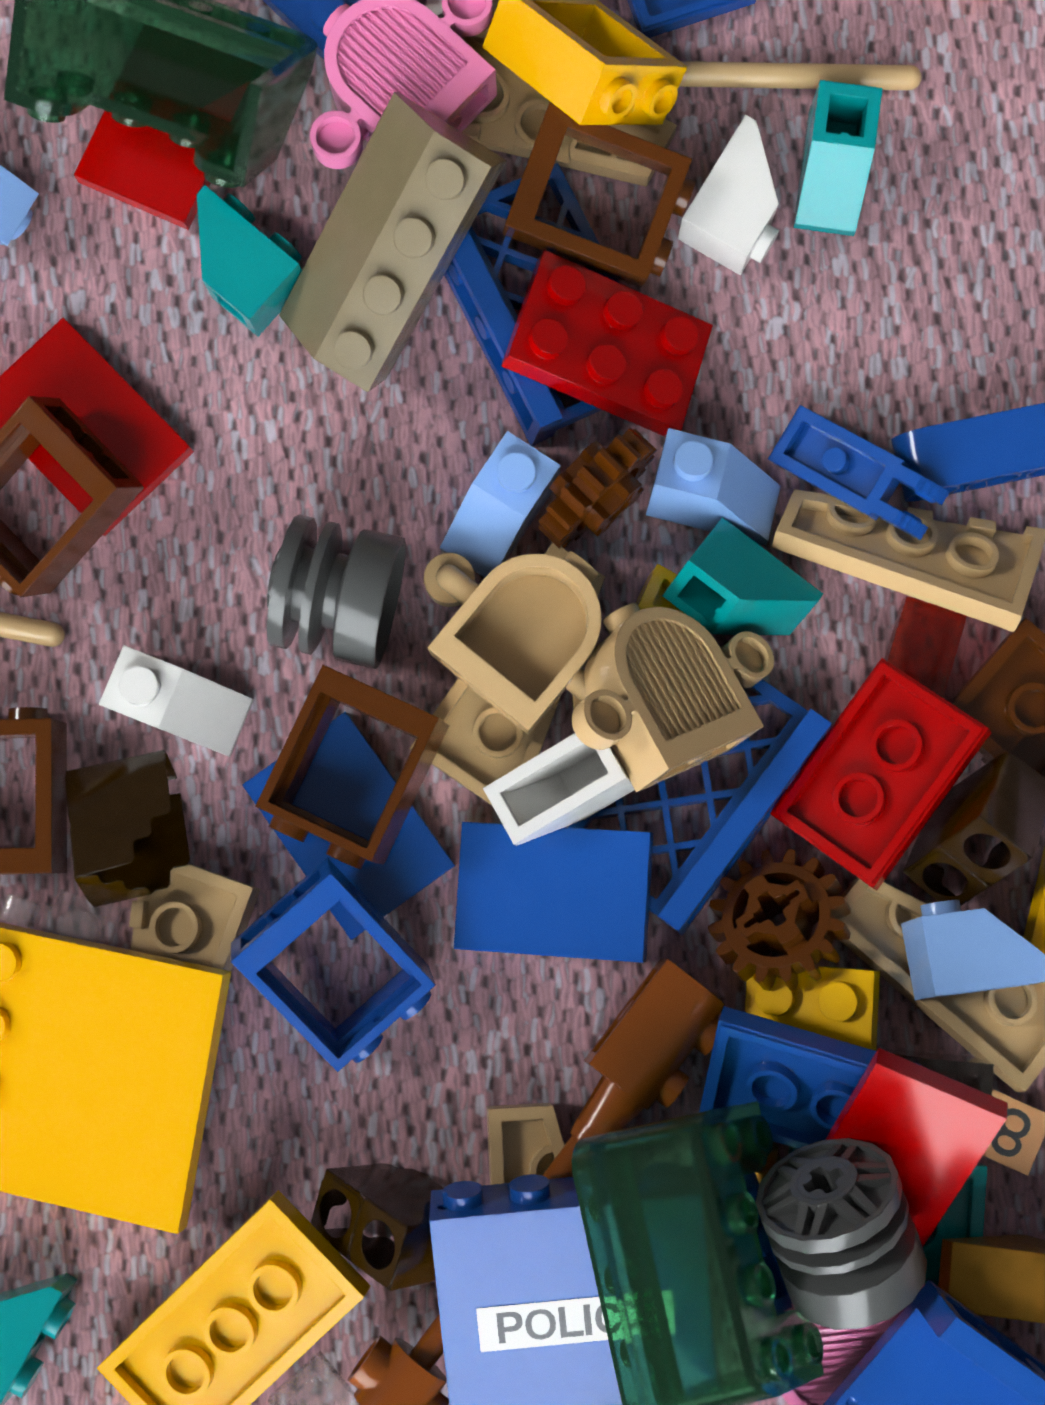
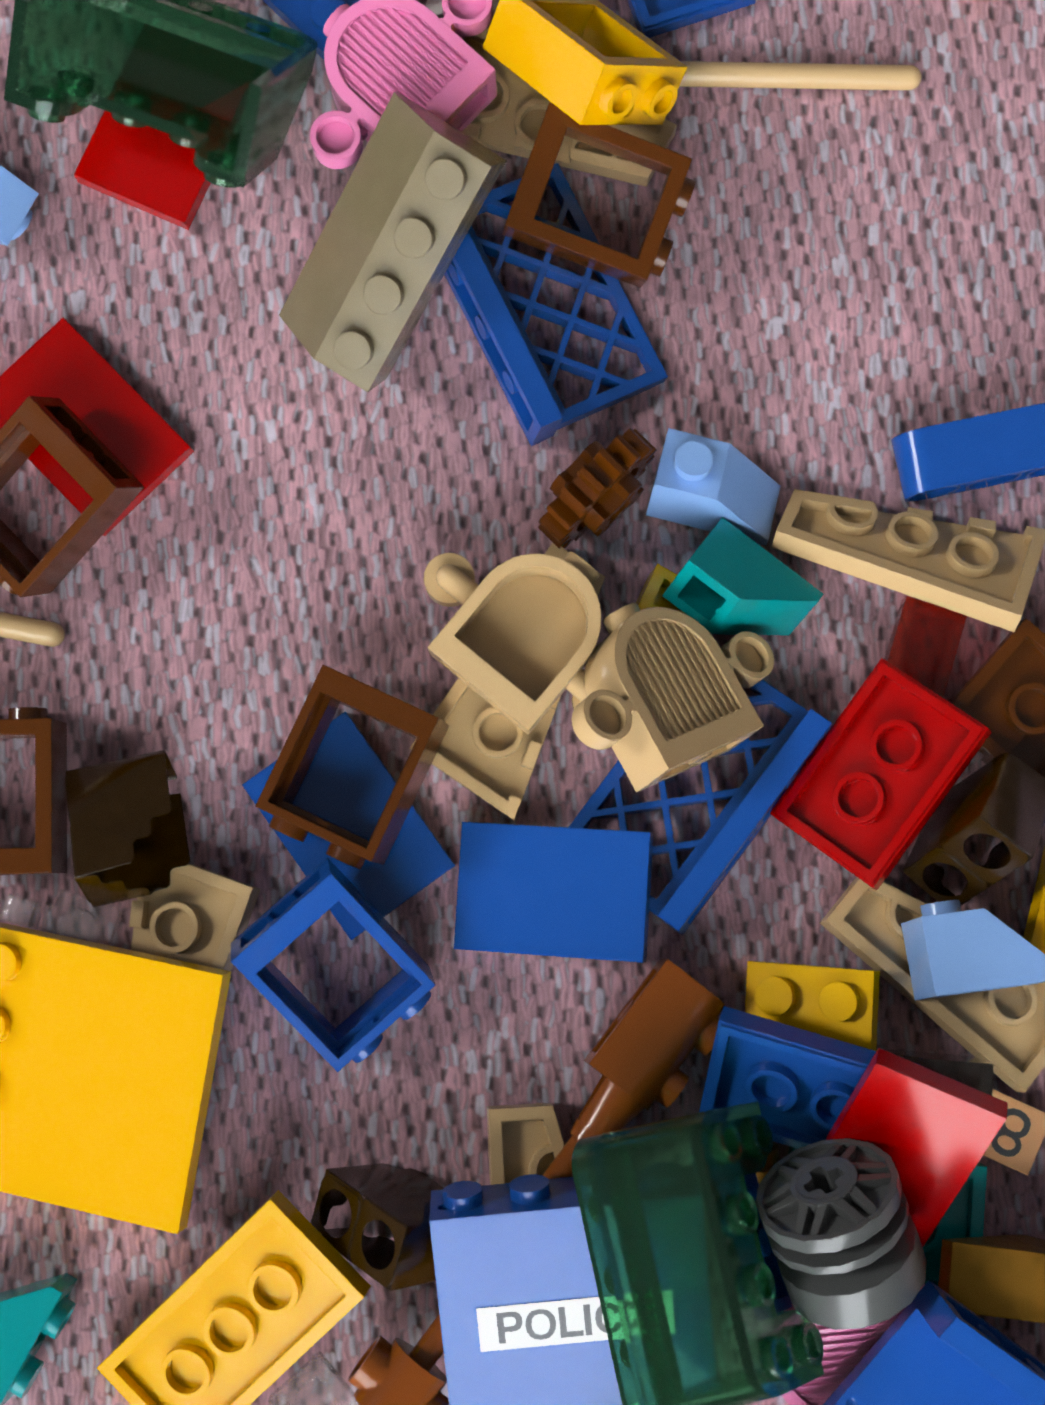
(176, 701): white slope -> none
(241, 264): teal slope -> none
(323, 589): dark grey wheel -> none
(501, 504): light blue slope -> none
(557, 789): white slope -> none
(607, 345): red plate -> none
(735, 204): white slope -> none
(803, 902): reddish brown gear -> none
(837, 157): slope -> none
(851, 469): blue hinge -> none

